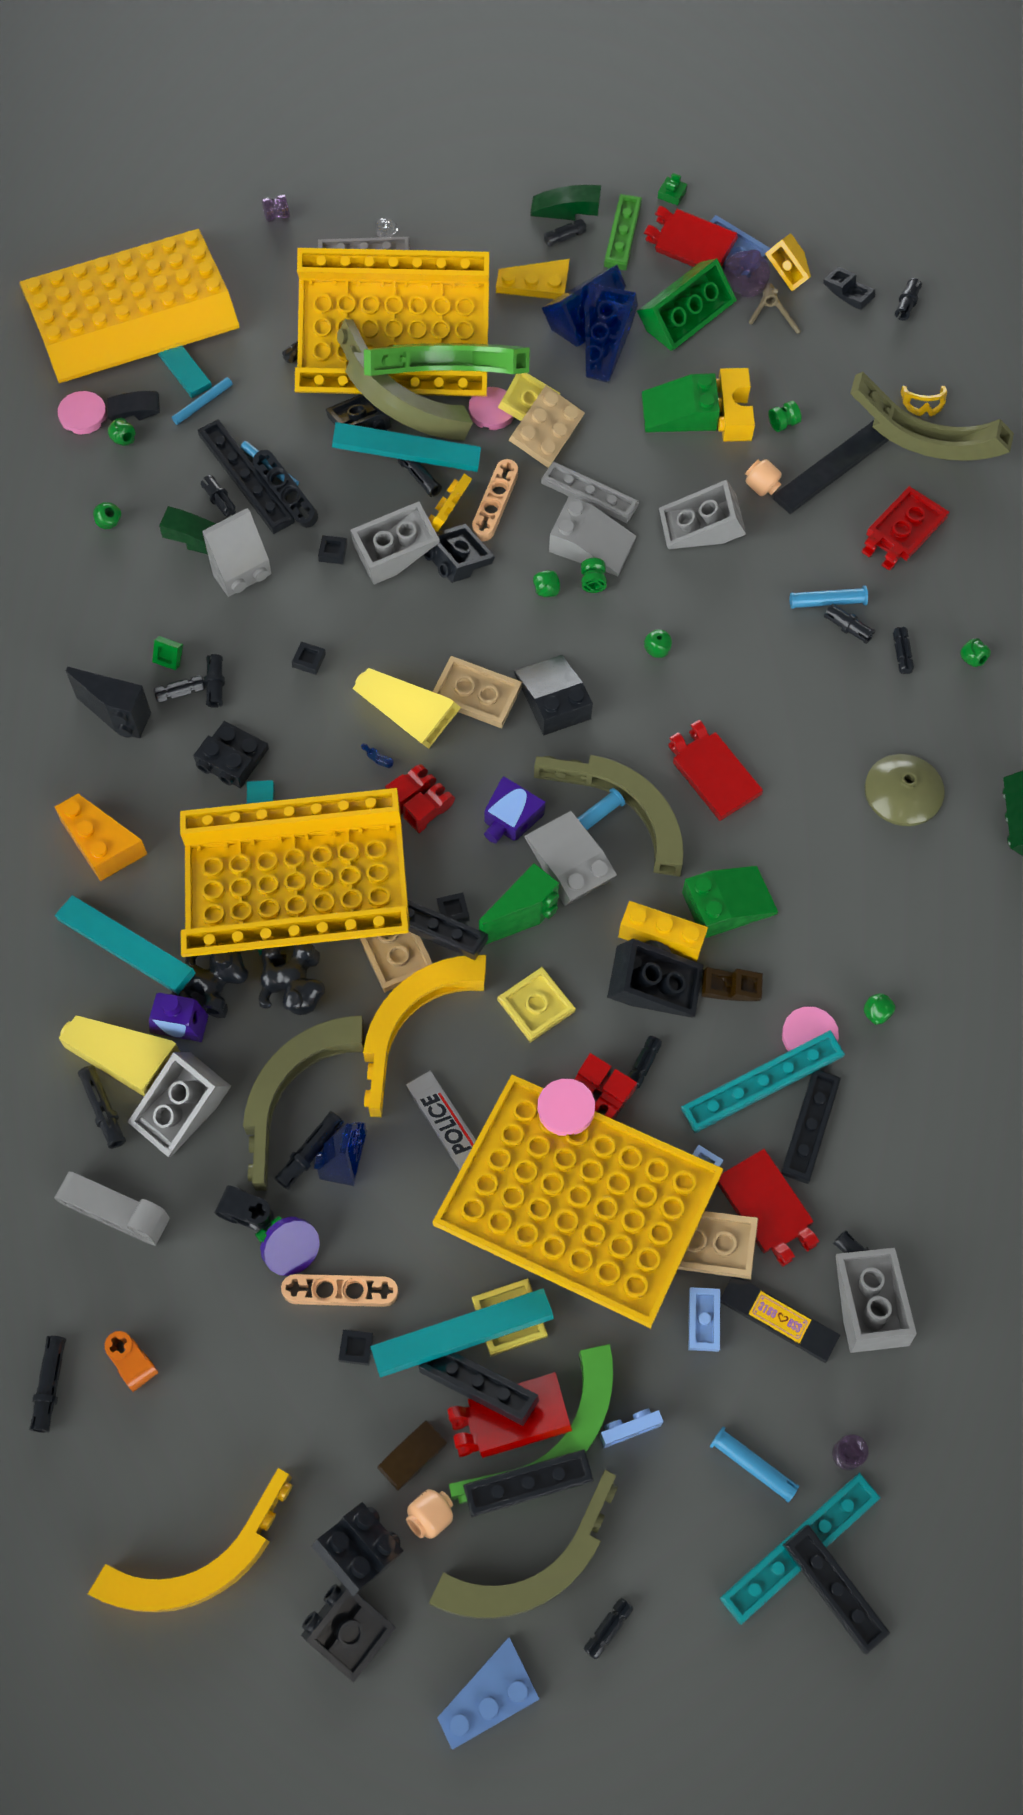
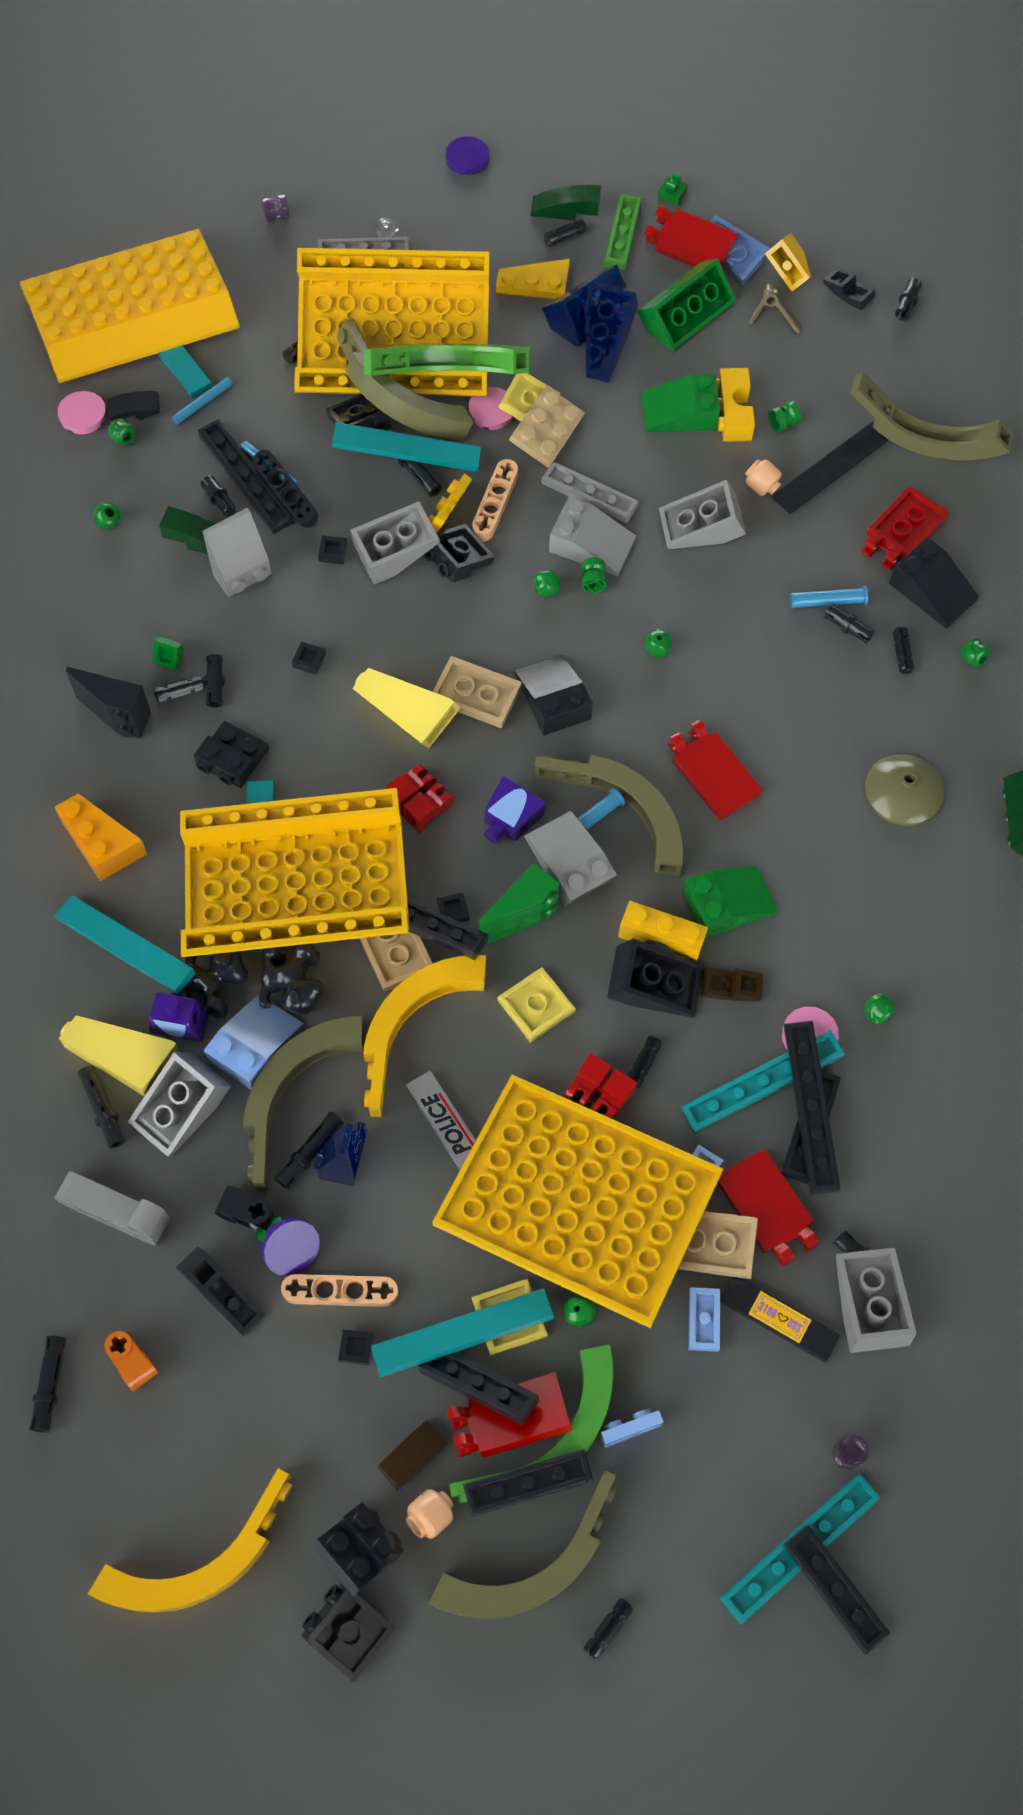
(220, 1290): none -> black slope
(251, 1040): none -> light blue slope
(375, 756): clear blue piece -> none
(467, 155): none -> dark purple tile
(489, 1697): medium blue wing -> none
(566, 1107): bright pink tile -> none
(586, 1313): none -> green piece
(752, 262): clear purple plate -> none
(754, 1465): dark azure pin -> none
(811, 1108): none -> black tile
(907, 396): yellow helmet -> none
(933, 583): none -> black slope

